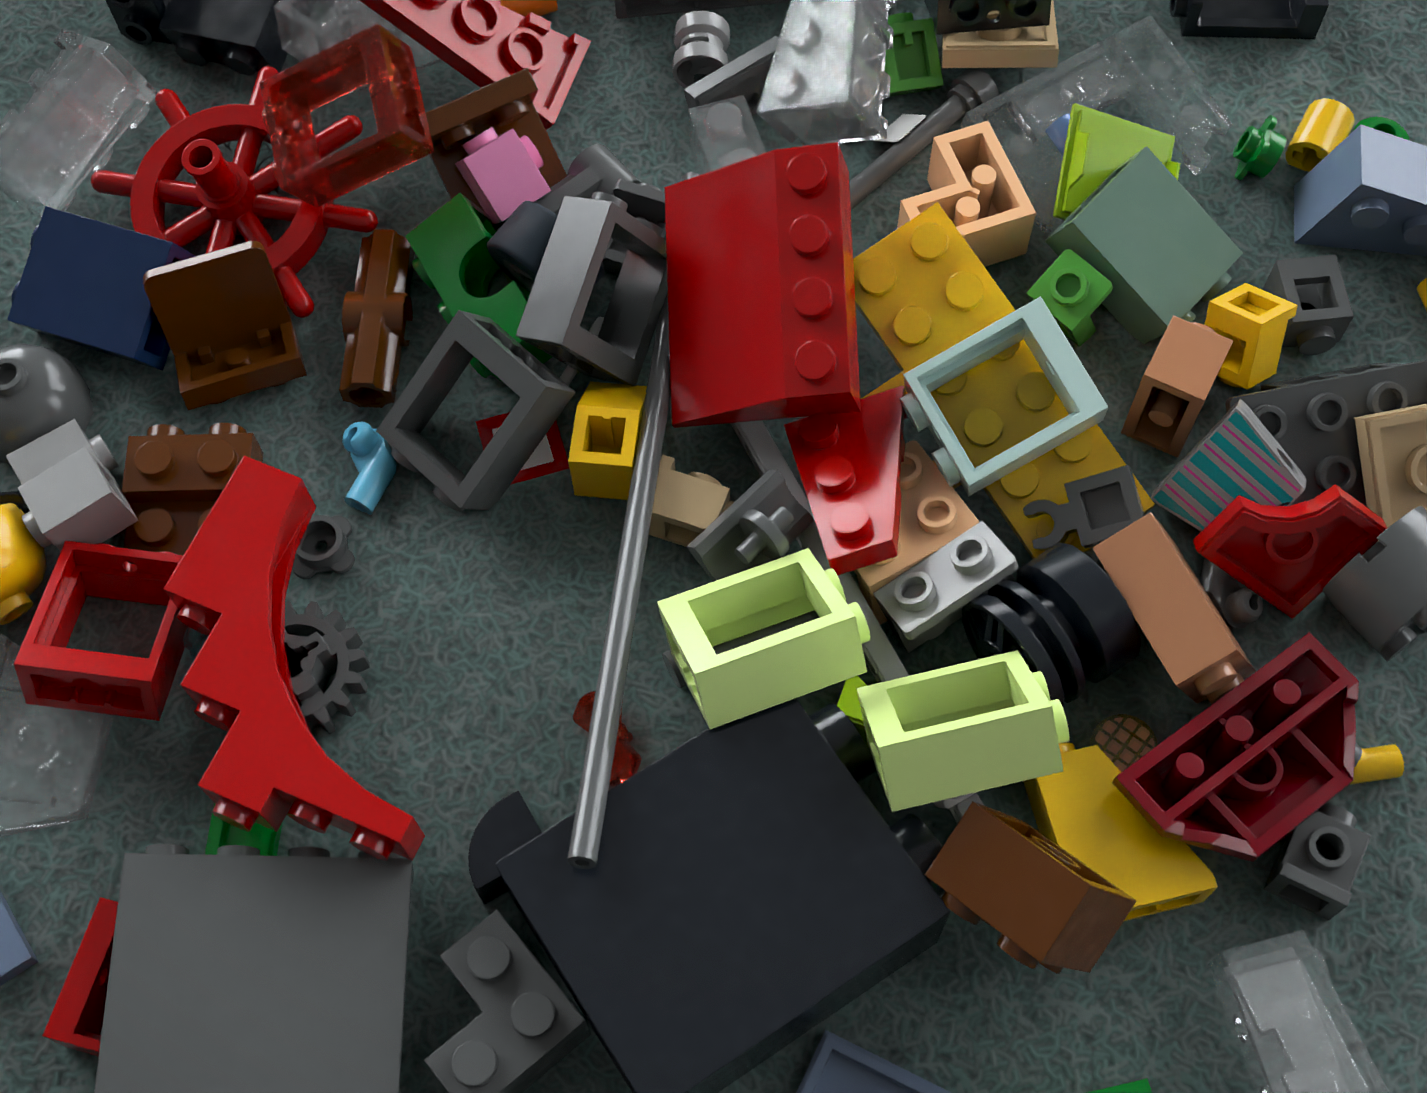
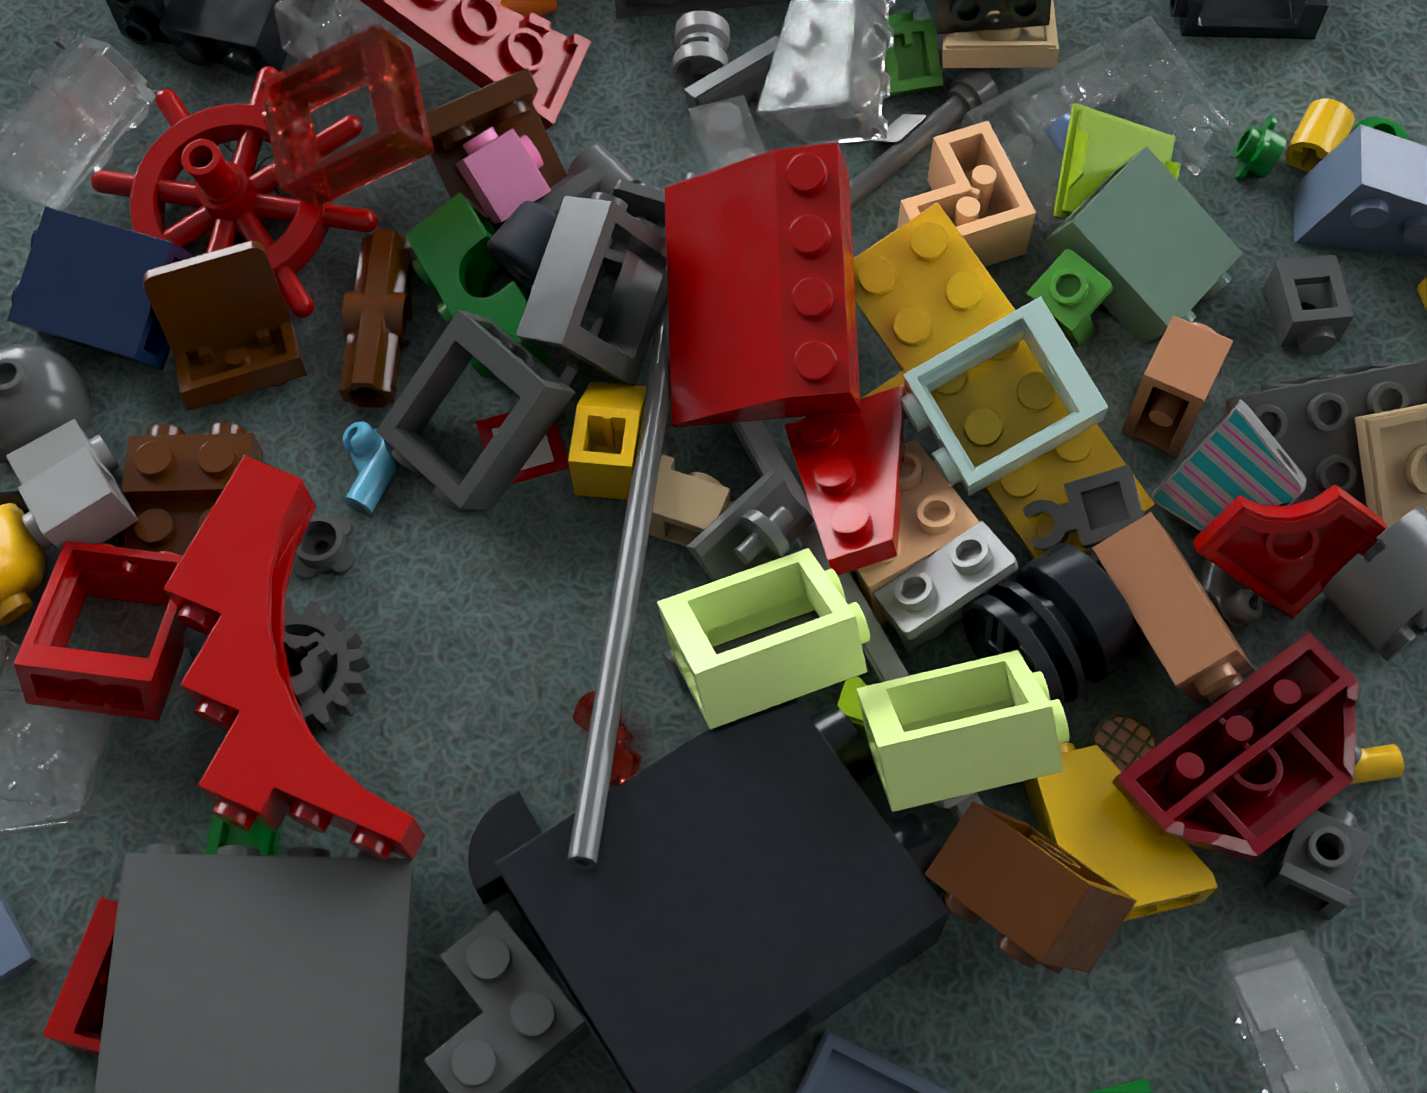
(1256, 326): yellow brick -> none

